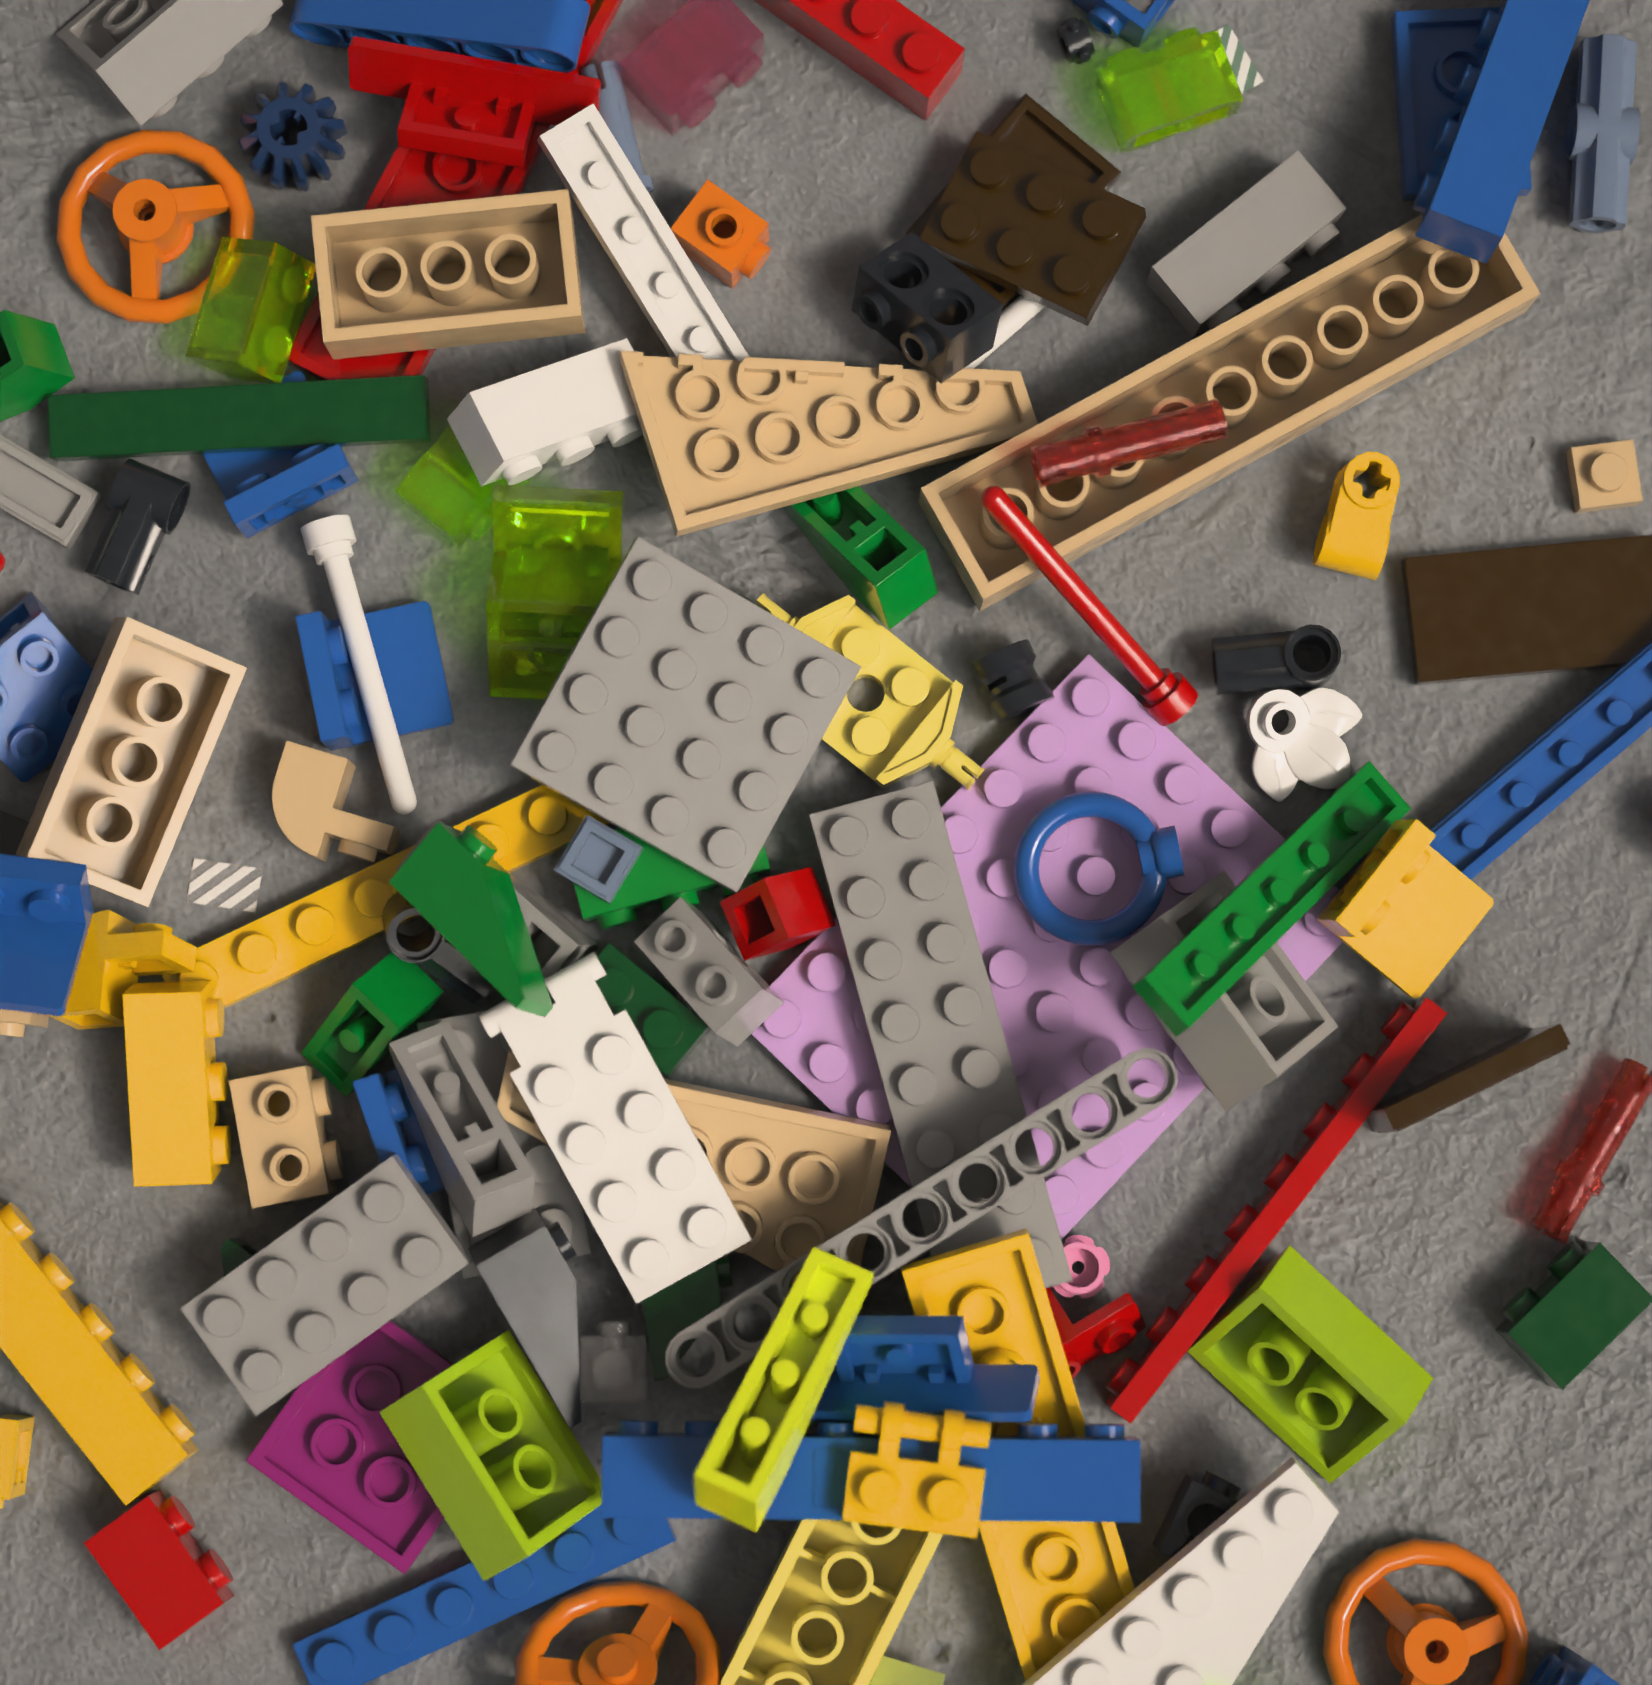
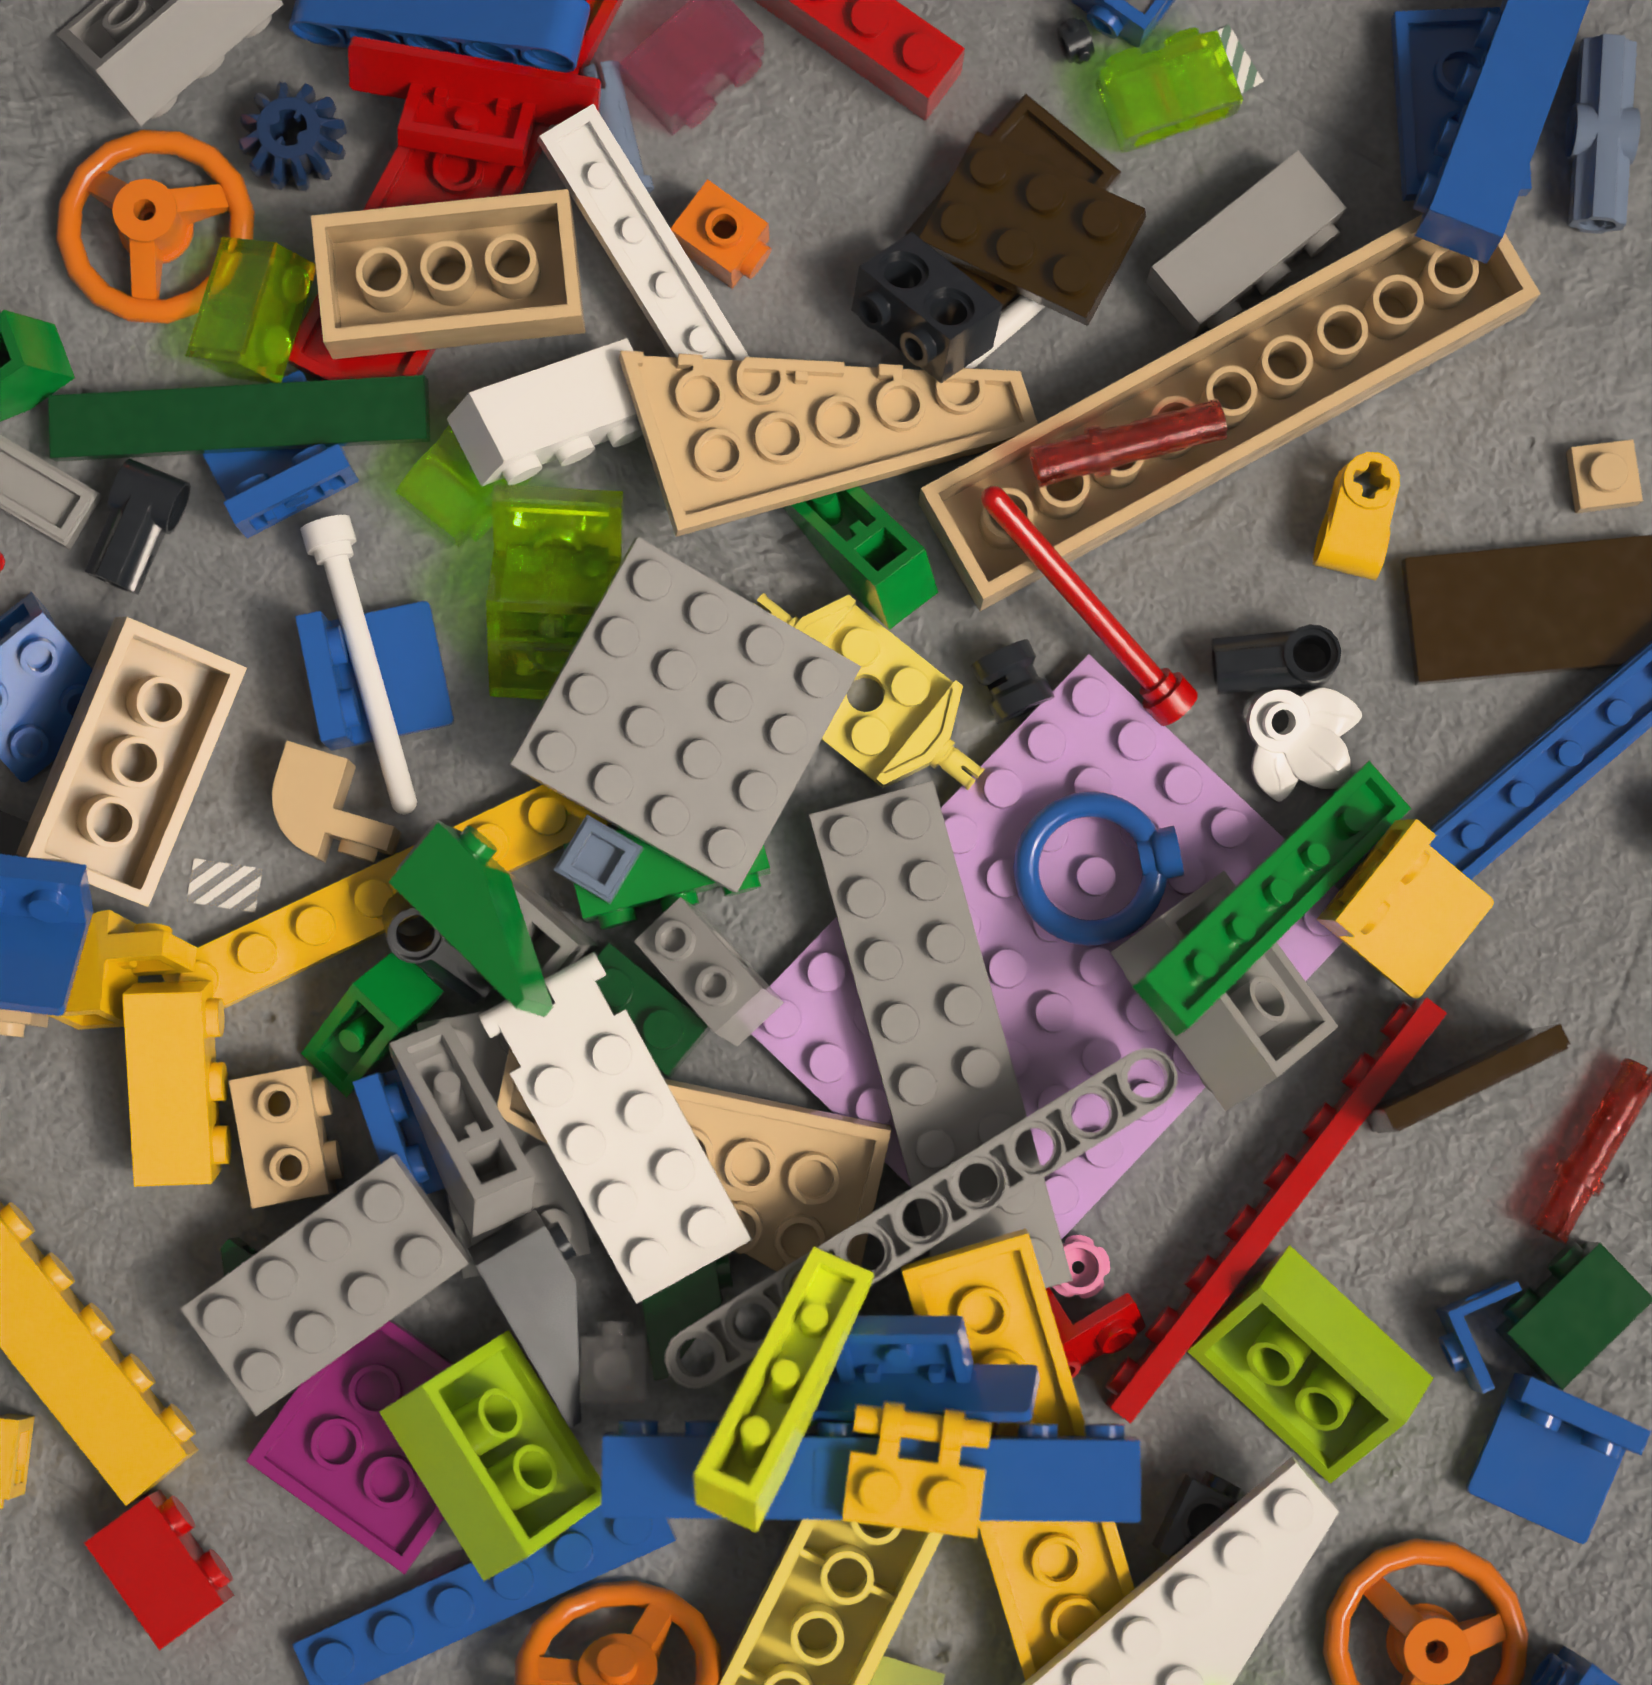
(777, 913): red brick -> none
(1458, 1342): none -> blue bracket
(1552, 1457): none -> blue bracket

